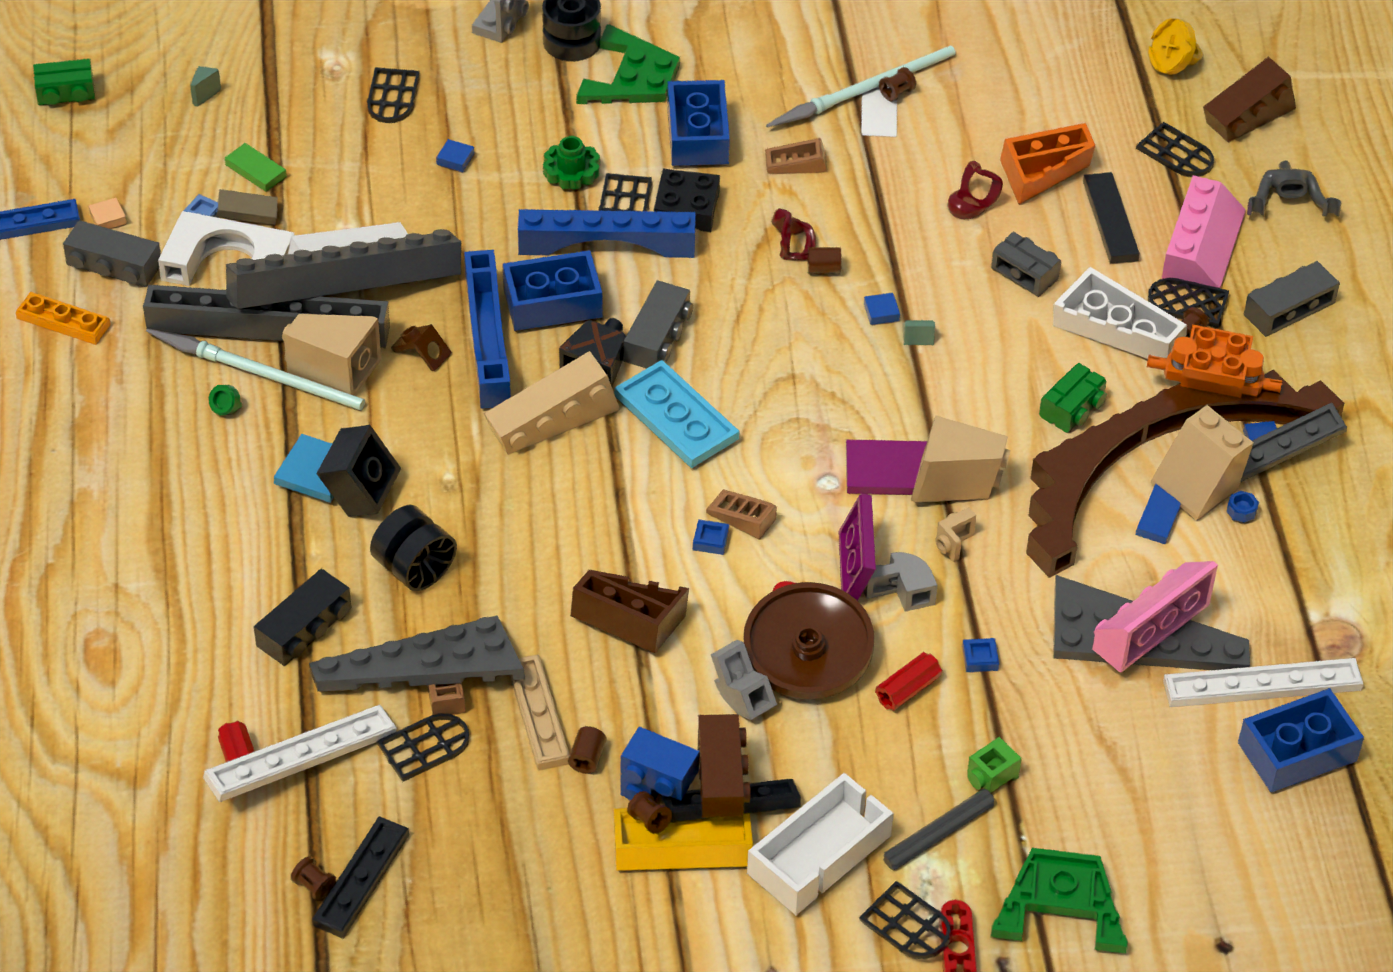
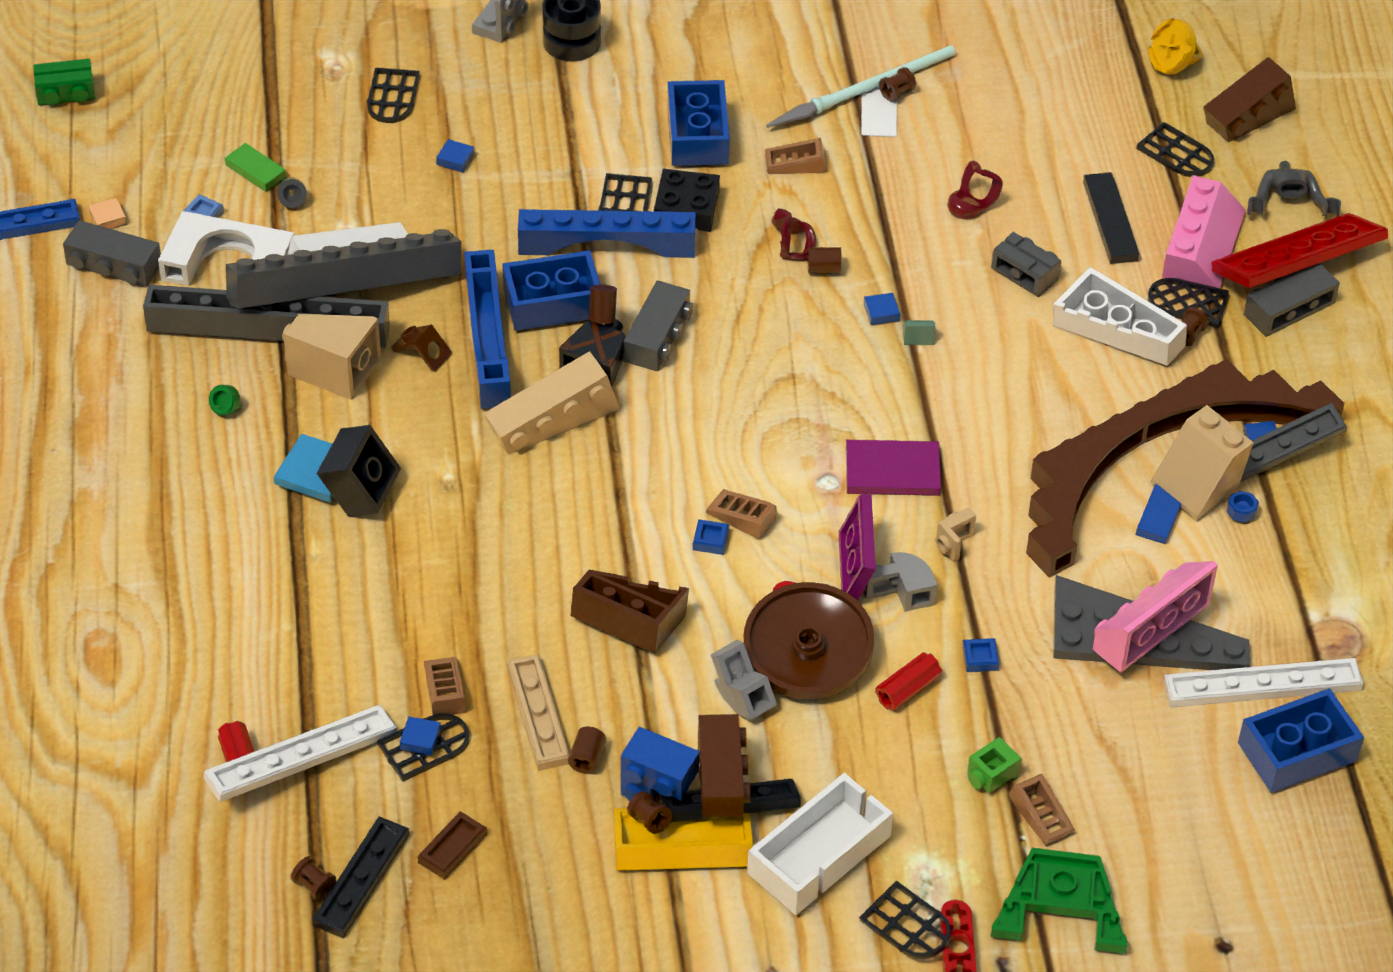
(63, 318): light orange tile -> none
(204, 84): sand green slope -> none
(214, 353): light aqua piece -> none
(247, 207): dark tan tile -> none
(293, 199): none -> dark grey tile
(302, 617): black brick -> none
(413, 547): black wheel -> none
(420, 735): none -> blue tile
(425, 659): dark grey wing -> none
(452, 845): none -> reddish brown tile
(571, 163): green plant -> none
(602, 304): none -> reddish brown piece
(641, 75): green wing -> none
(676, 413): medium azure plate -> none
(938, 829): dark grey axle -> none
(959, 463): tan slope -> none
(1039, 786): none -> medium nougat slope
(1045, 158): orange wedge -> none
(1073, 398): green brick -> none
(1216, 363): orange piece -> none
(1299, 250): none -> red tile

